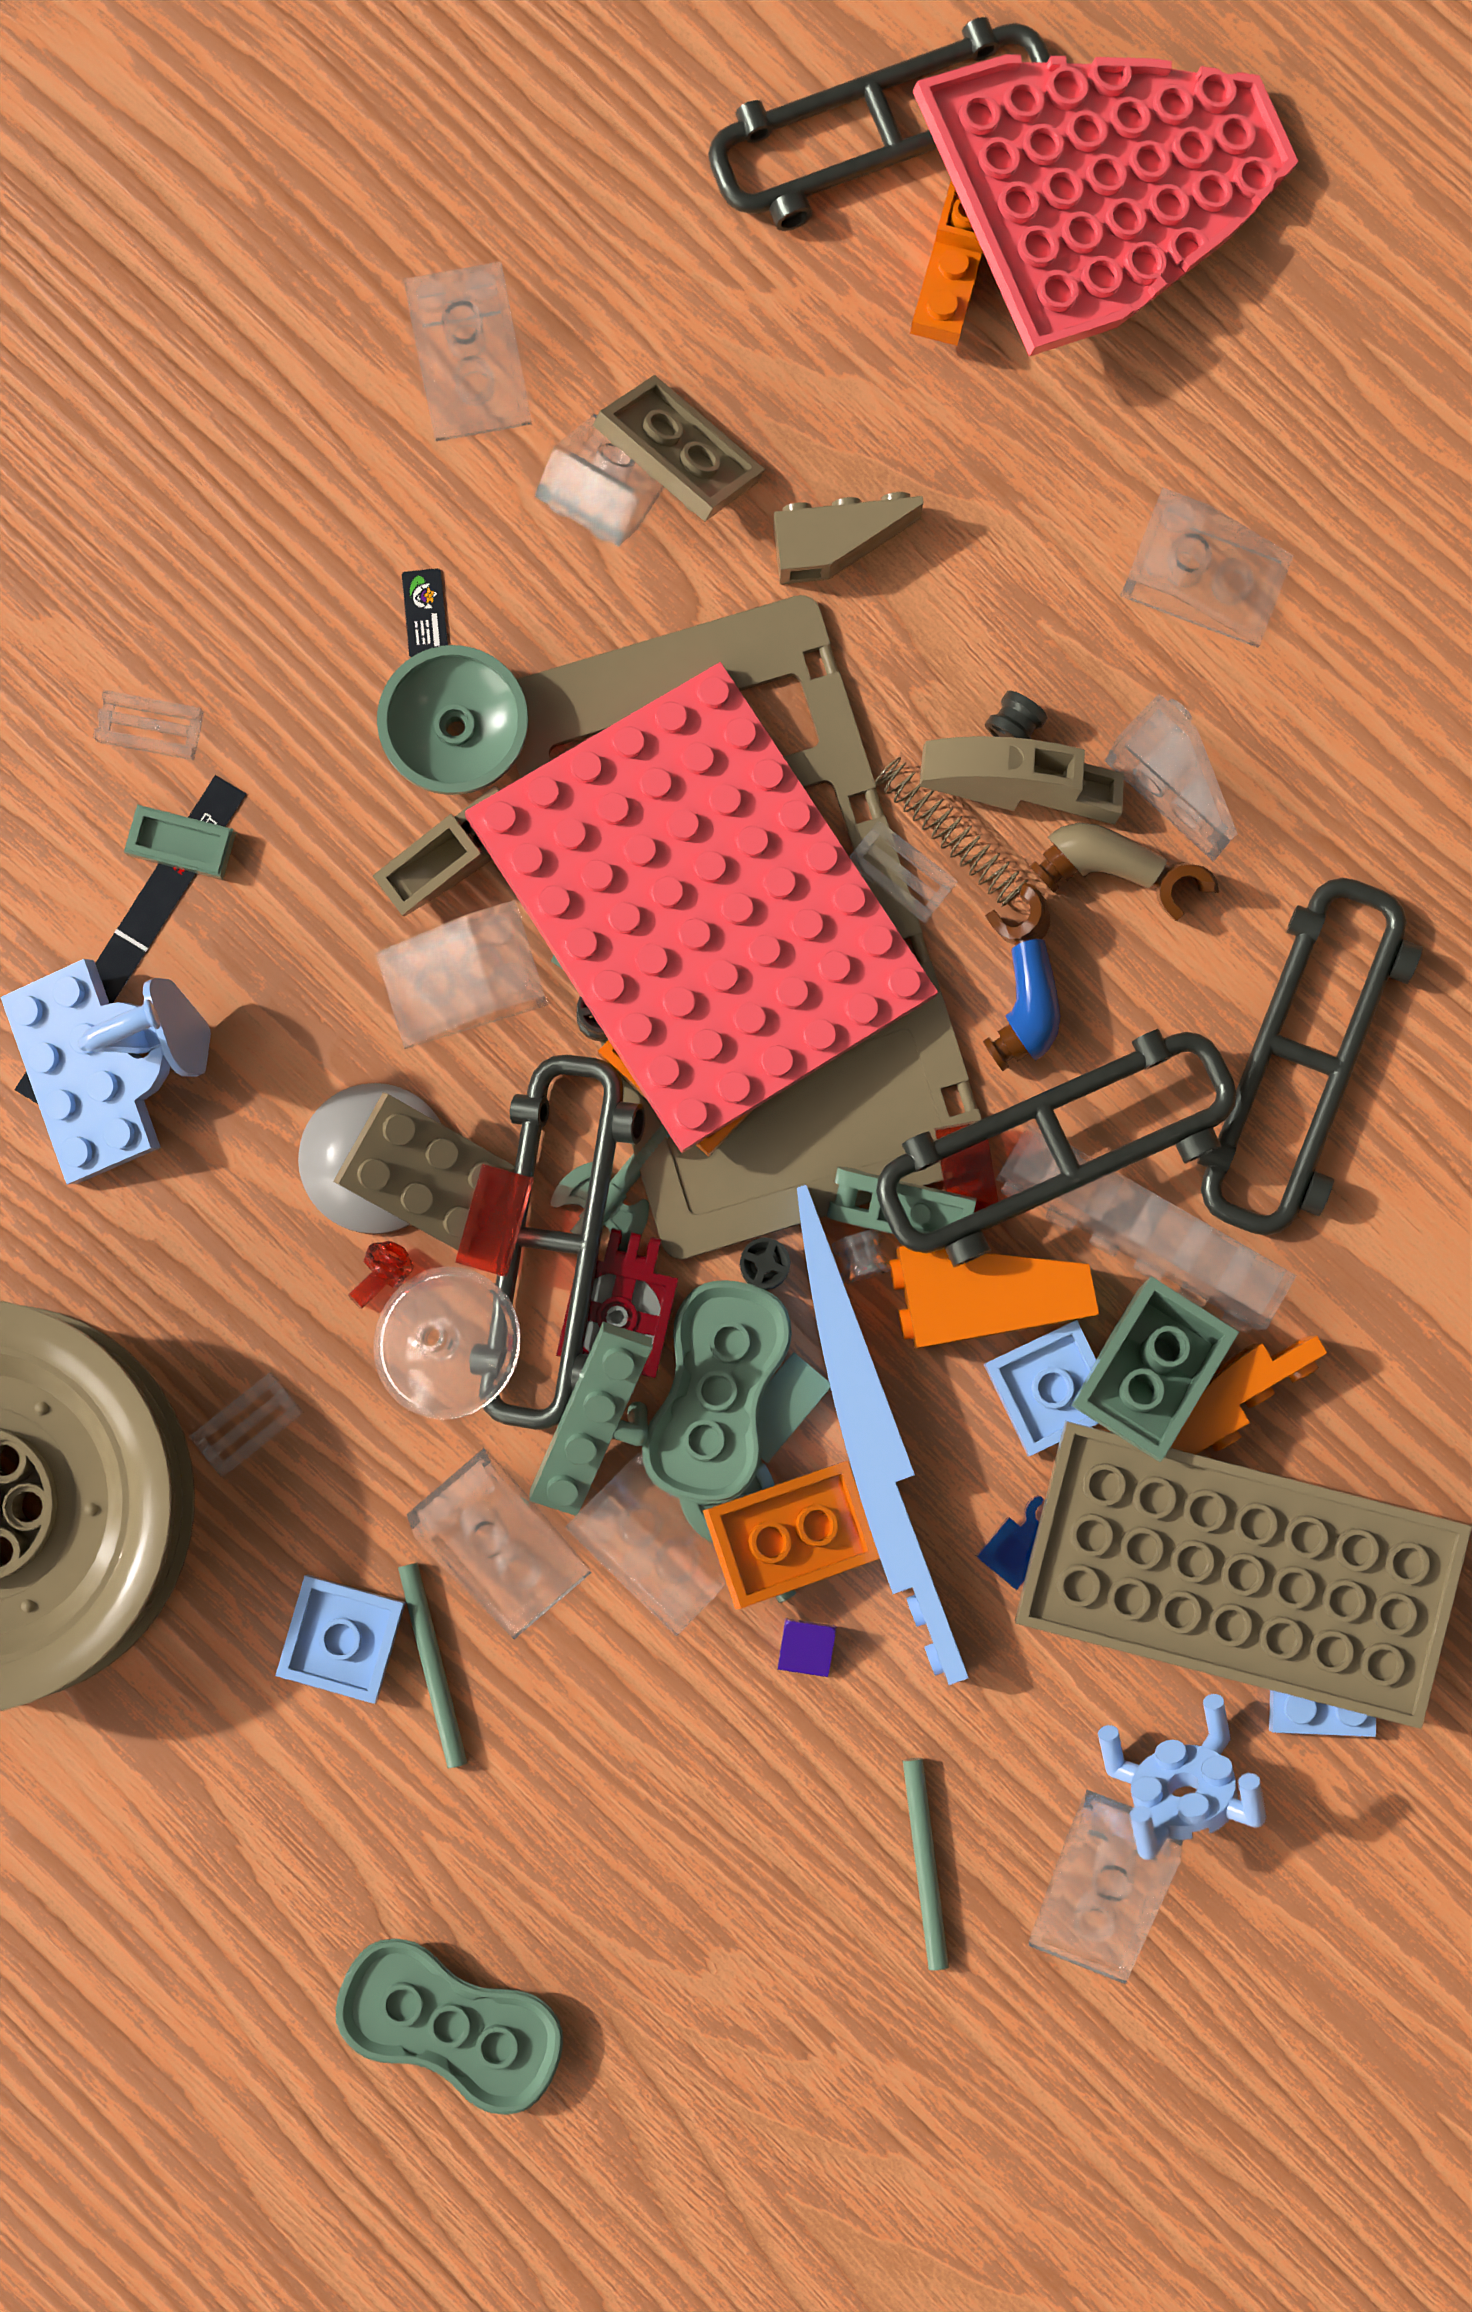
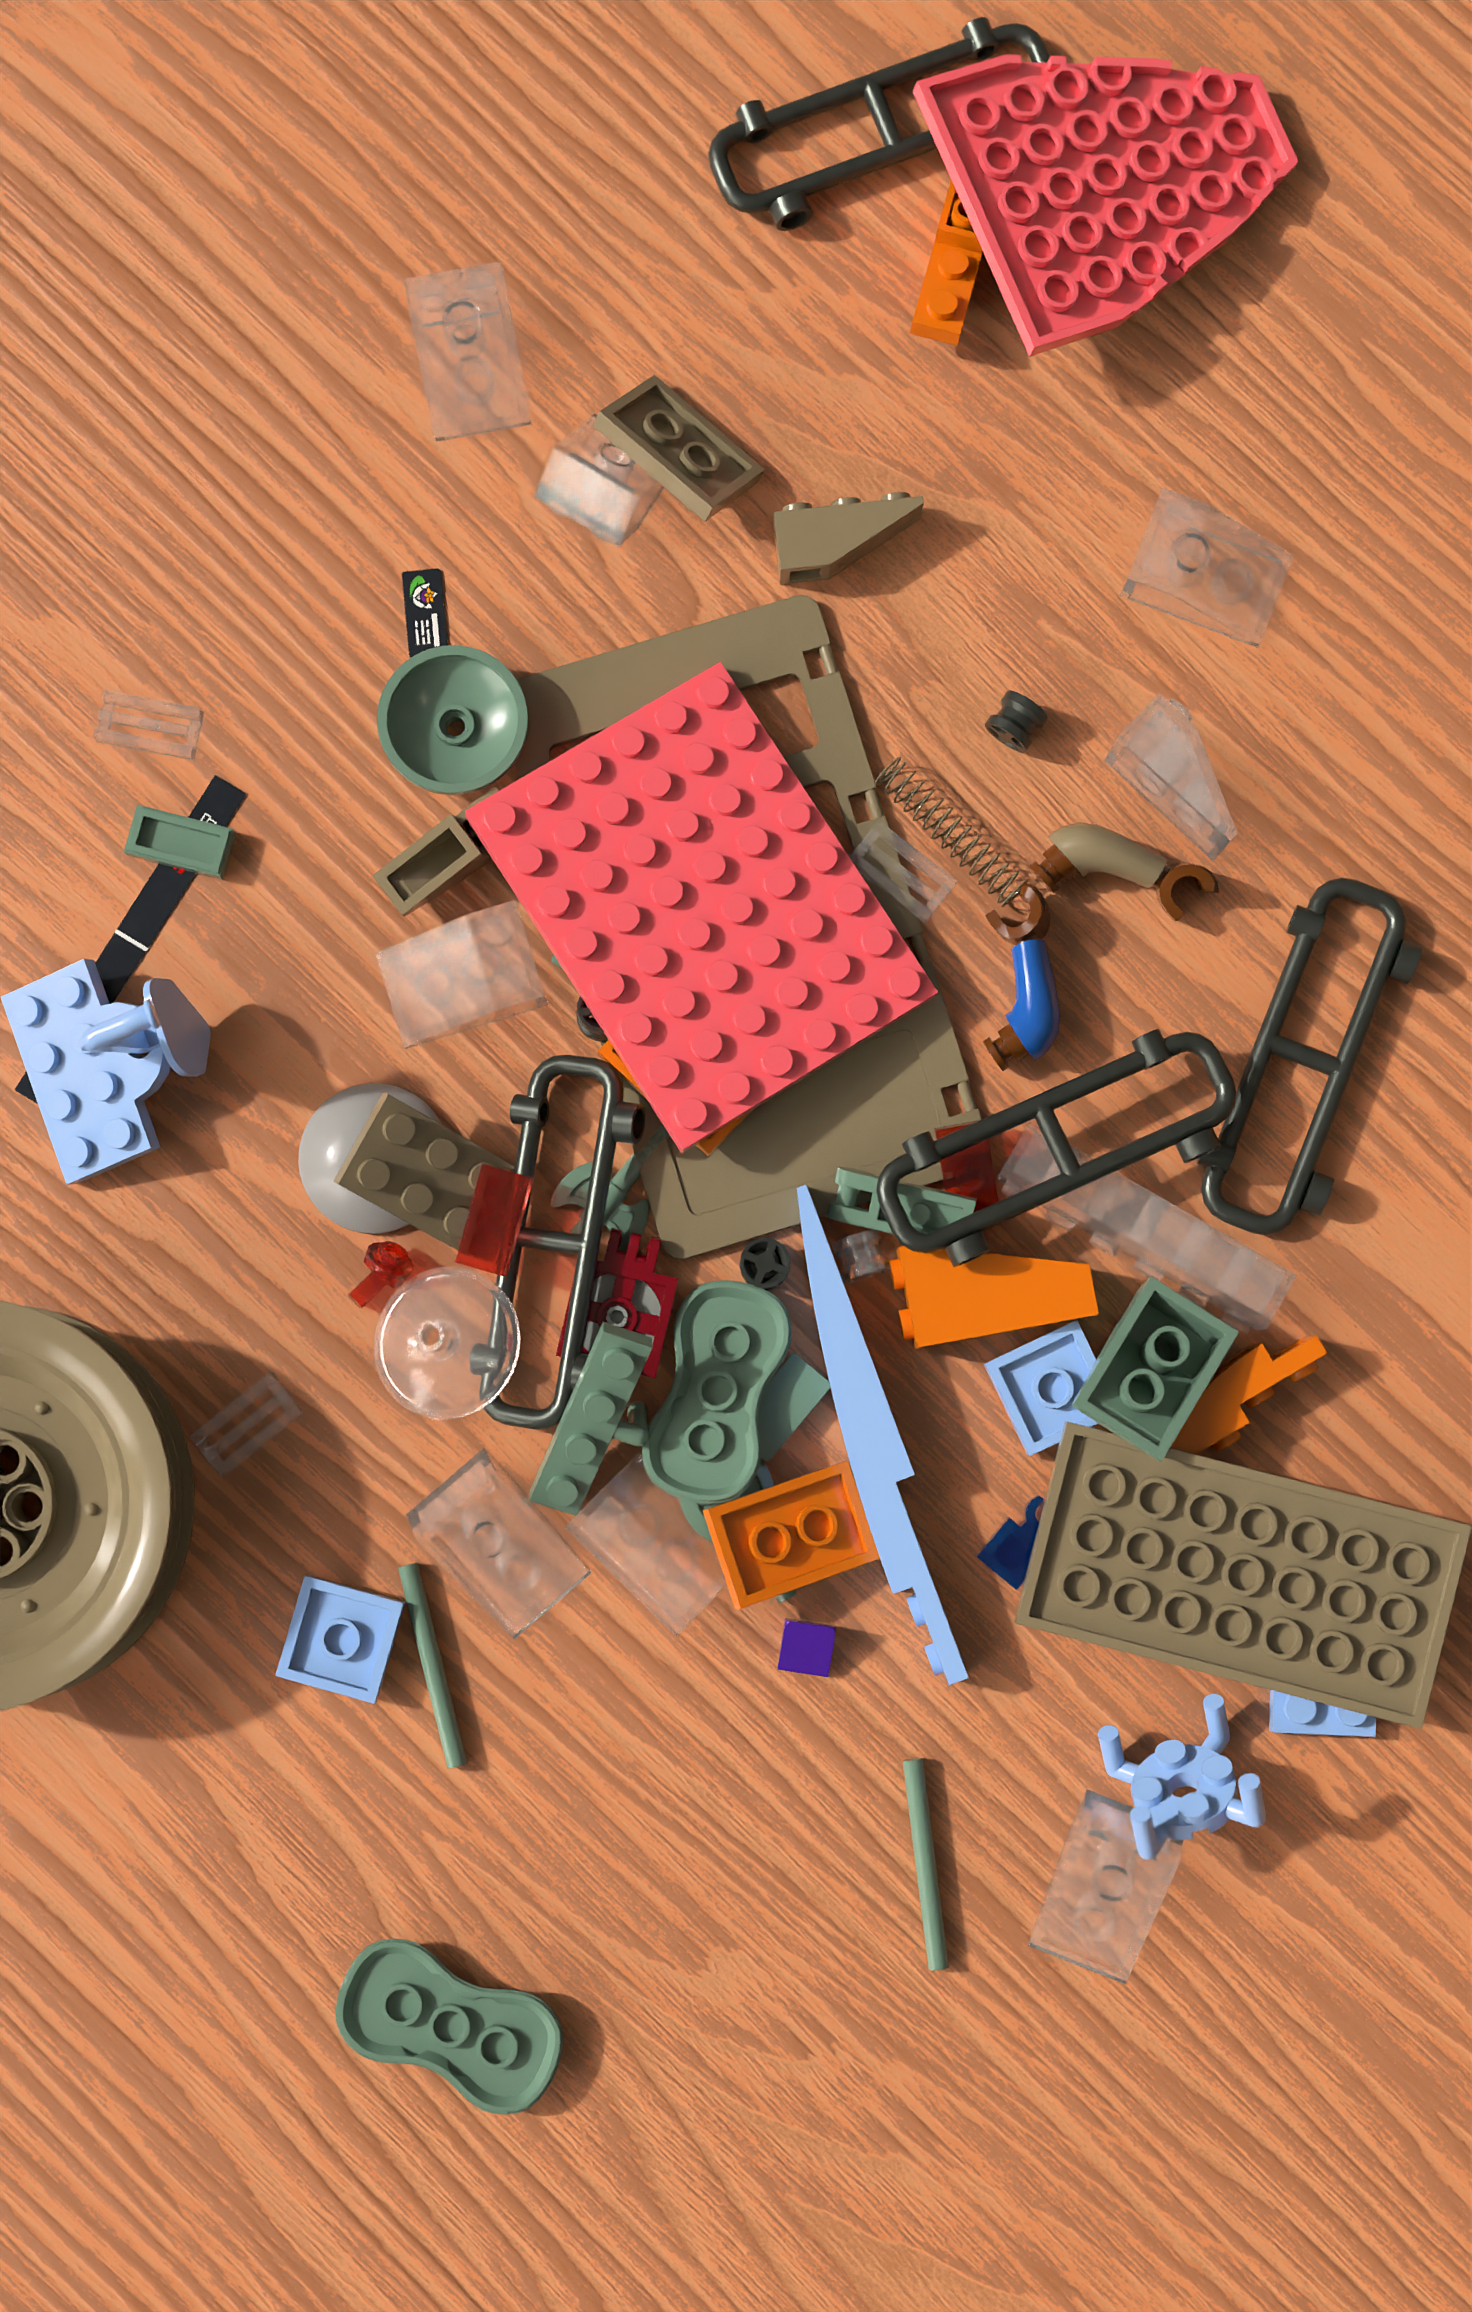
(1017, 769): dark tan slope -> none

